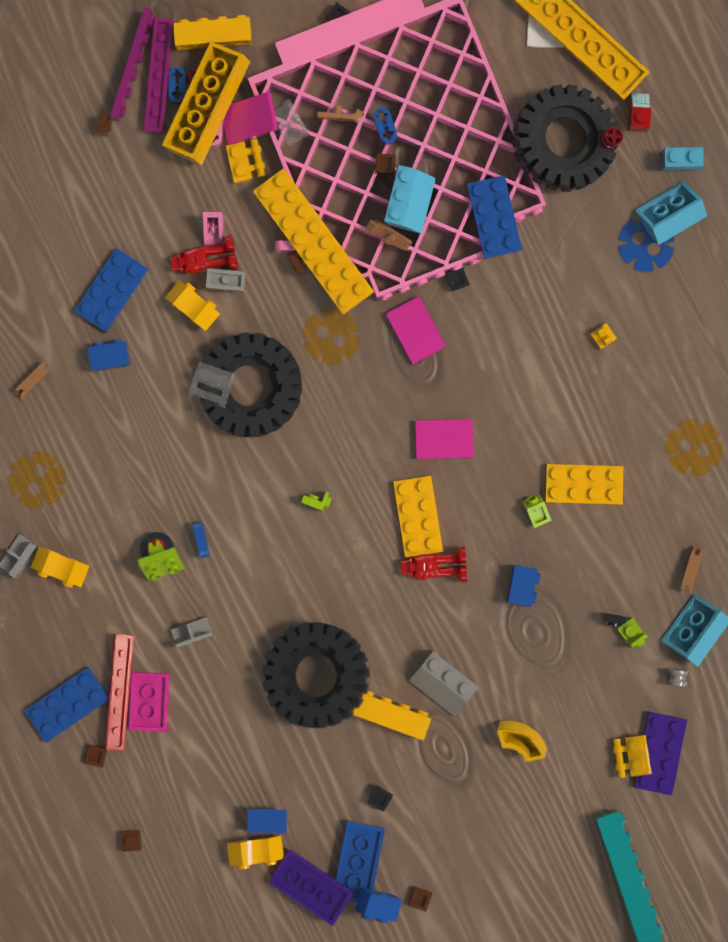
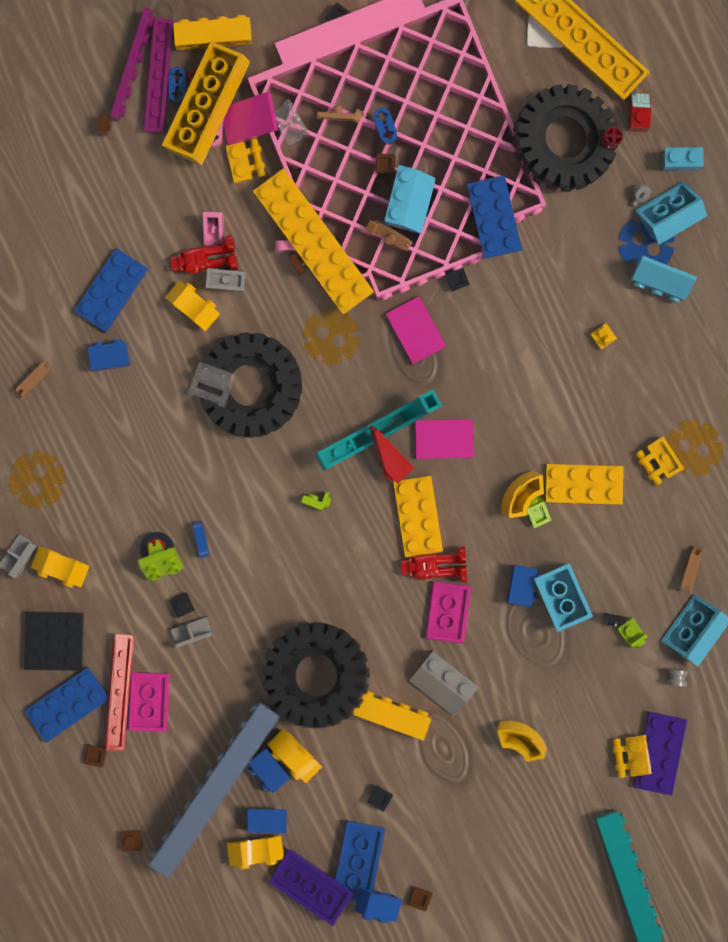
(54, 641): none -> black plate
(182, 605): none -> black plate
(214, 790): none -> sand blue brick
(269, 771): none -> blue brick
(294, 755): none -> yellow brick
(386, 425): none -> teal arch
(389, 458): none -> red slope
(448, 612): none -> dark pink tile
(521, 493): none -> yellow brick
(563, 597): none -> medium azure slope
(641, 194): none -> light grey piece
(662, 279): none -> medium azure slope
(663, 456): none -> yellow plate

